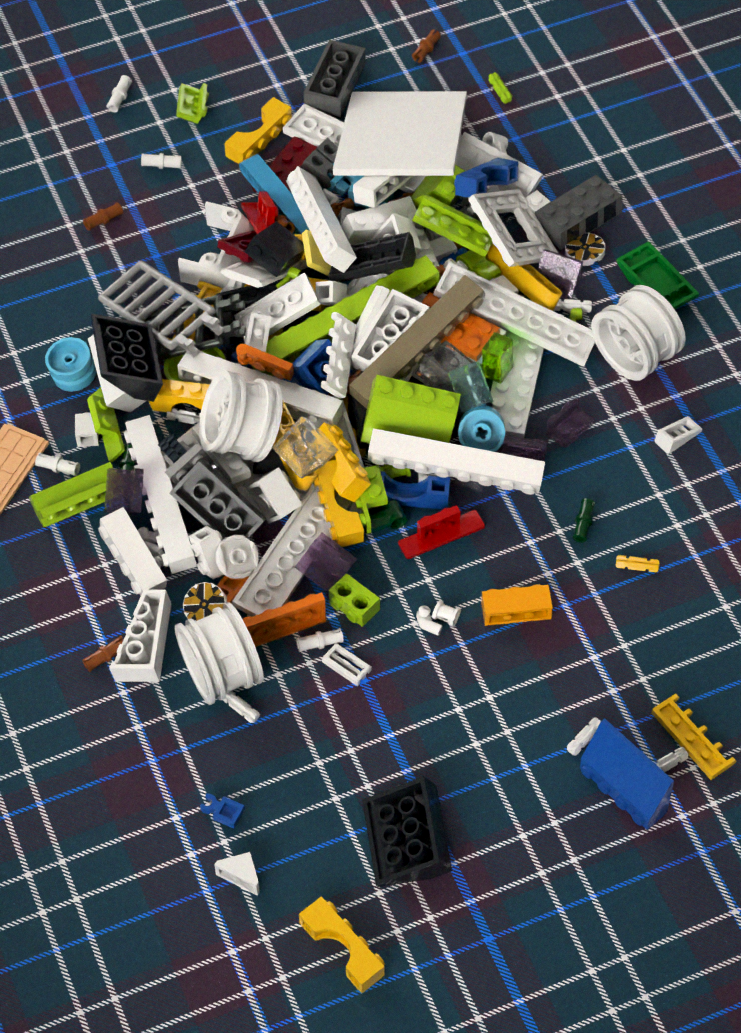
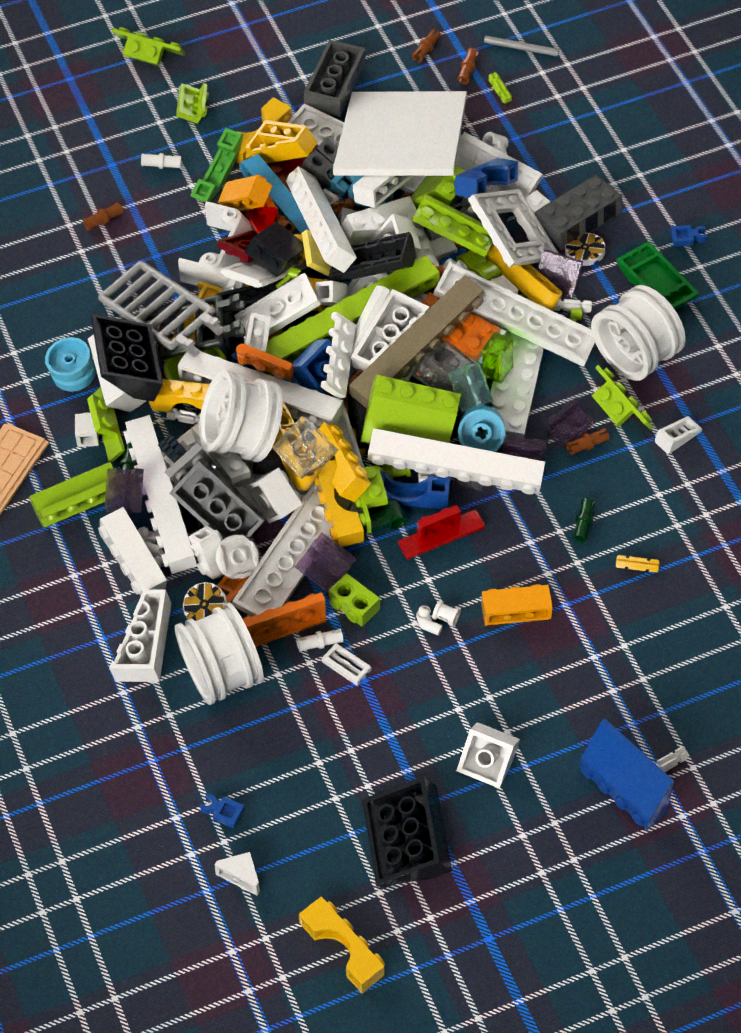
(57, 464): white pin -> none
(102, 655): dark orange pin -> none
(119, 93): white pin -> none
(146, 49): none -> lime bracket
(220, 168): none -> bright green slope
(241, 707): white axle -> none
(245, 193): none -> light orange brick
(281, 142): none -> yellow wedge
(468, 66): none -> dark orange pin
(487, 754): none -> white slope
(521, 46): none -> light grey bar
(583, 737): white axle -> none
(587, 441): none -> dark orange pin
(616, 403): none -> lime bracket
(685, 235): none -> blue plate
(691, 738): yellow hinge -> none

